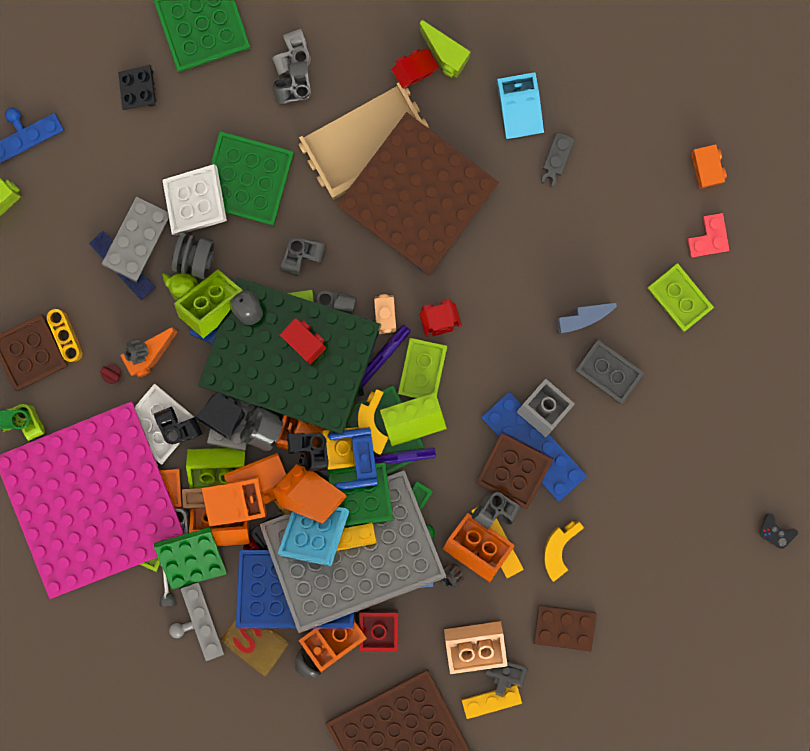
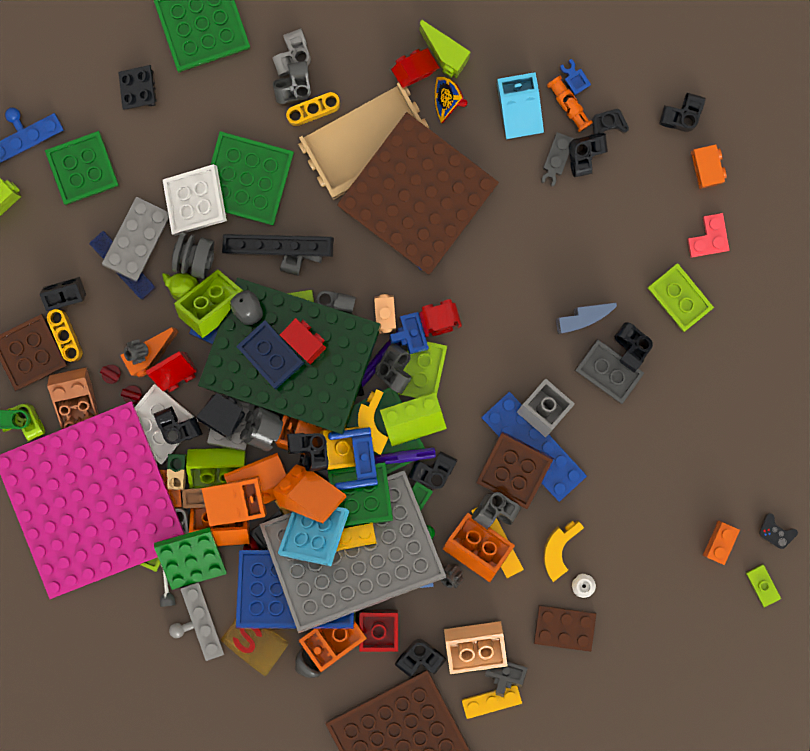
(62, 294): none -> black brick
(72, 396): none -> nougat slope
(82, 168): none -> green plate
(131, 393): none -> dark red plate
(173, 371): none -> red slope
(176, 471): none -> leg
(270, 354): none -> dark blue plate
(278, 245): none -> black tile
(319, 101): none -> yellow beam
(391, 368): none -> dark grey piece
(410, 334): none -> blue hinge
(410, 660): none -> black piece
(423, 473): none -> black piece
(447, 97): none -> shield
(571, 106): none -> orange piece
(576, 79): none -> blue plate
(579, 581): none -> white plate
(592, 145): none -> black piece
(609, 120): none -> black piece
(630, 339): none -> black piece
(691, 108): none -> black piece
(721, 542): none -> orange brick
(763, 585): none -> lime plate

